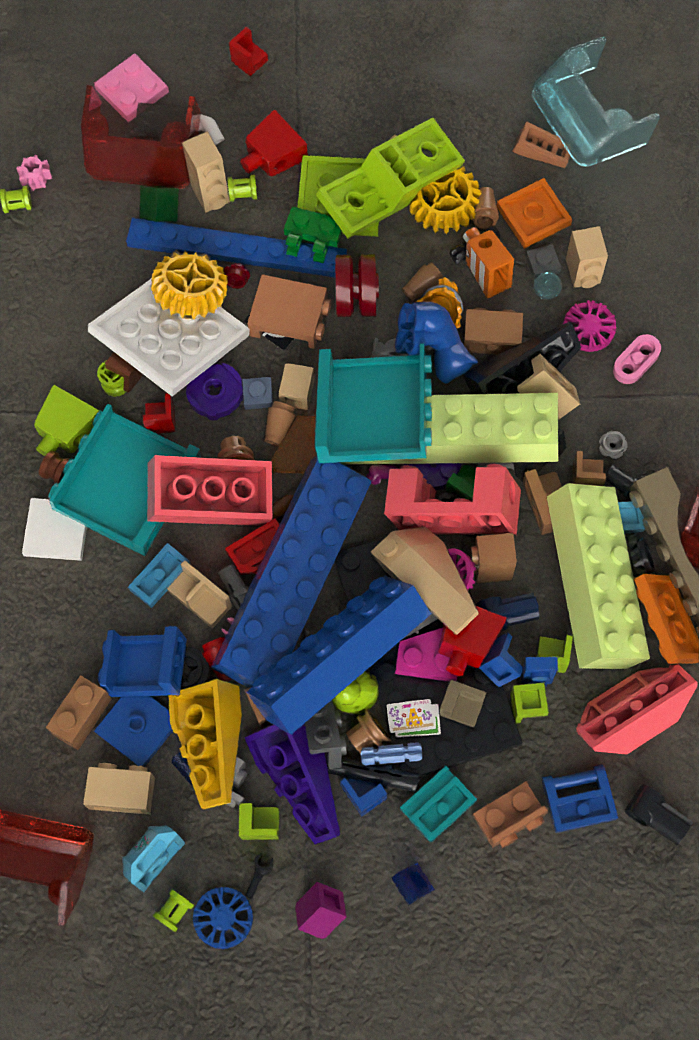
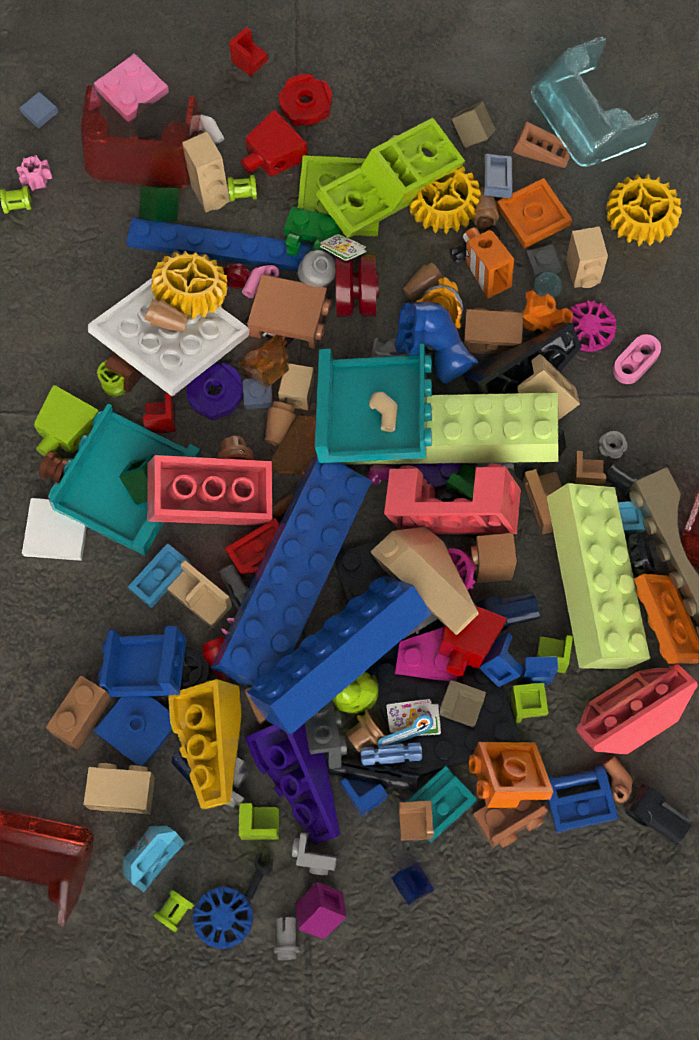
(38, 110): none -> sand blue tile
(136, 479): none -> dark green panel
(166, 316): none -> medium nougat cone
(253, 281): none -> bright pink arm
(267, 362): none -> clear orange wing
(286, 939): none -> light grey pin
(305, 113): none -> red plate
(317, 269): none -> light grey head
(318, 862): none -> light grey bracket
(343, 247): none -> sticker
(387, 408): none -> tan arm
(416, 820): none -> medium nougat panel
(420, 726): none -> sticker
(473, 124): none -> dark tan panel
(497, 176): none -> sand blue tile
(509, 773): none -> orange plate
(543, 314): none -> orange hips
(621, 780): none -> nougat arm
(650, 202): none -> yellow gear

